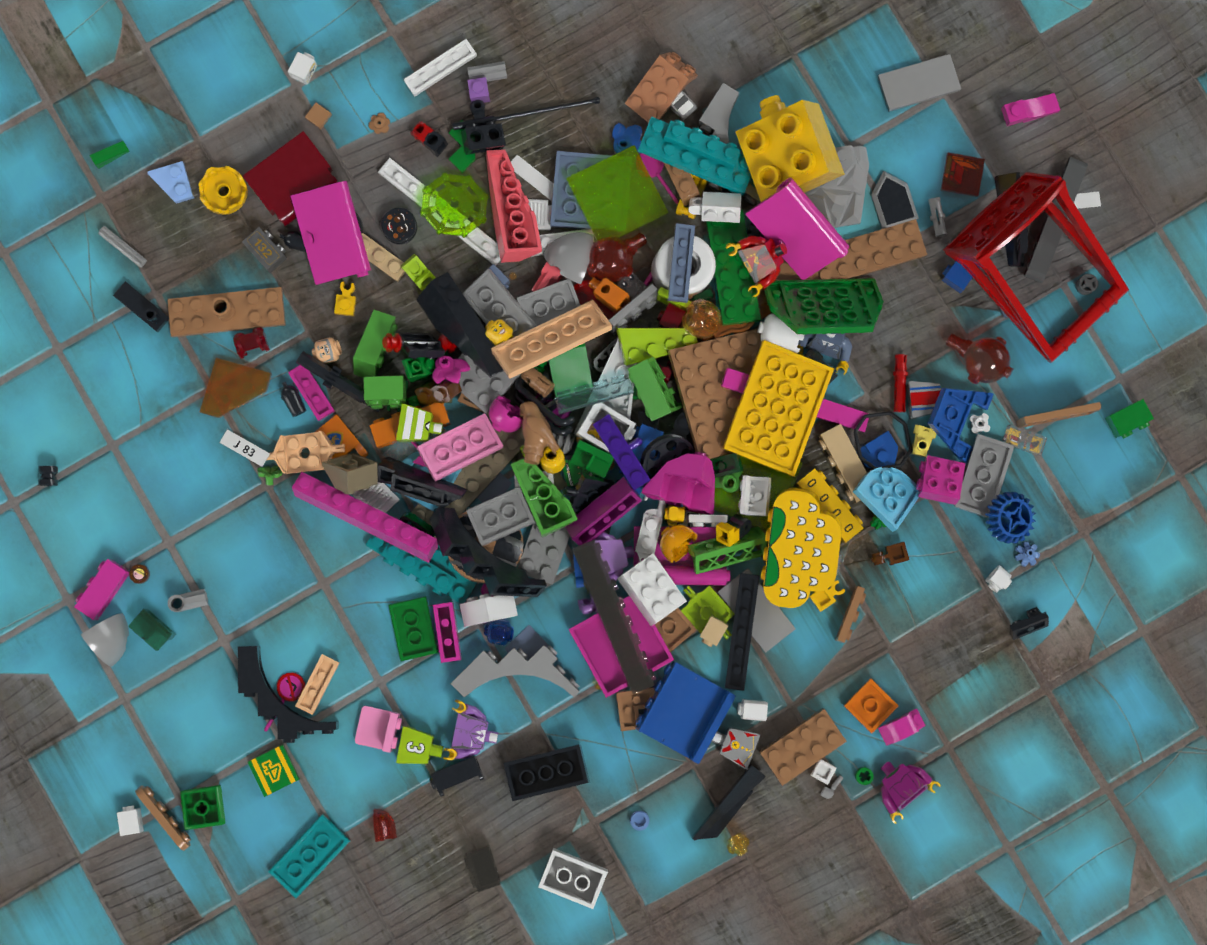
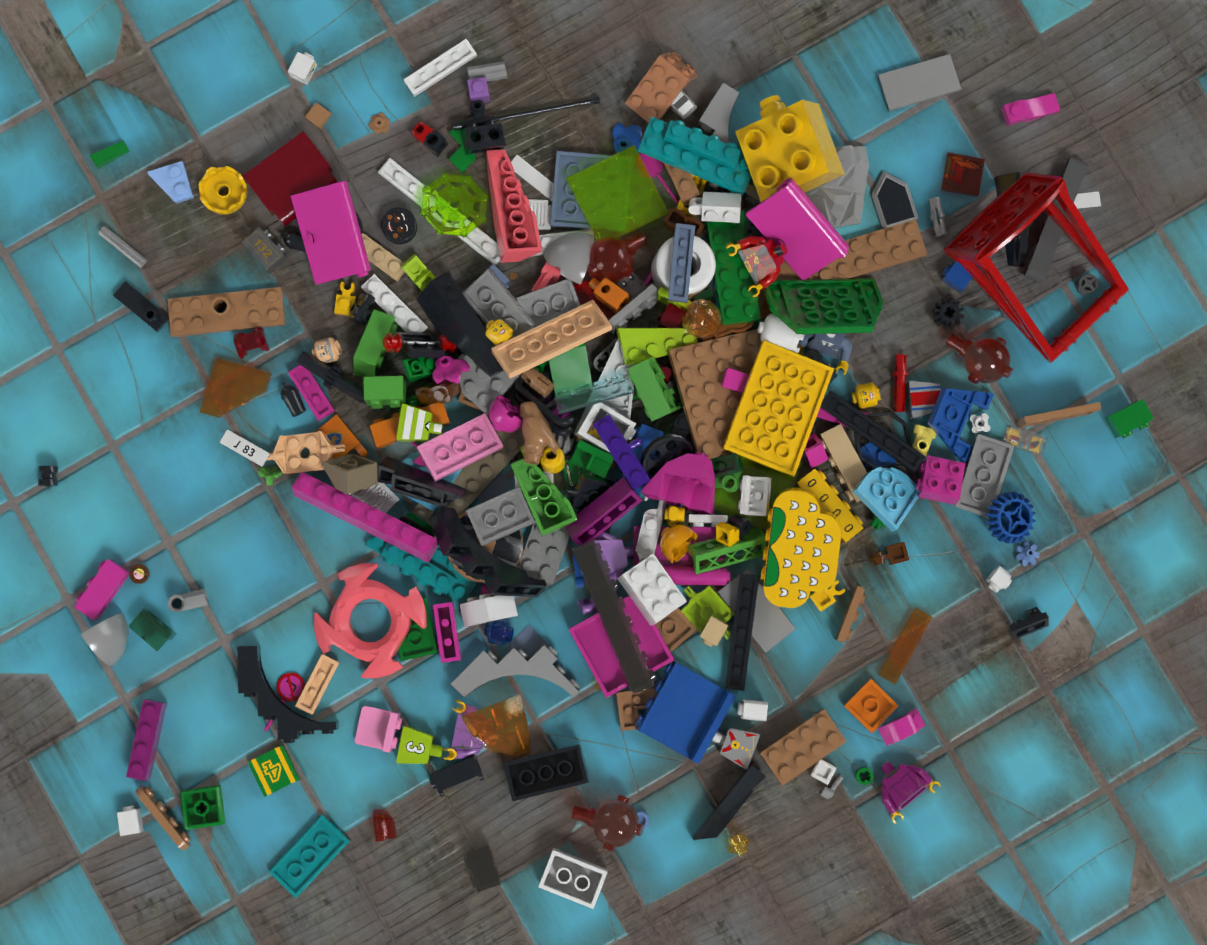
(146, 739): none -> magenta brick
(339, 628): none -> coral piece
(360, 310): none -> black plate
(393, 306): none -> white plate
(501, 727): none -> clear orange brick
(613, 822): none -> clear red piece
(677, 216): none -> reddish brown brick
(814, 451): none -> dark pink brick
(866, 395): none -> yellow head
(872, 431): none -> black tile
(905, 645): none -> clear orange tile
(942, 307): none -> black gear

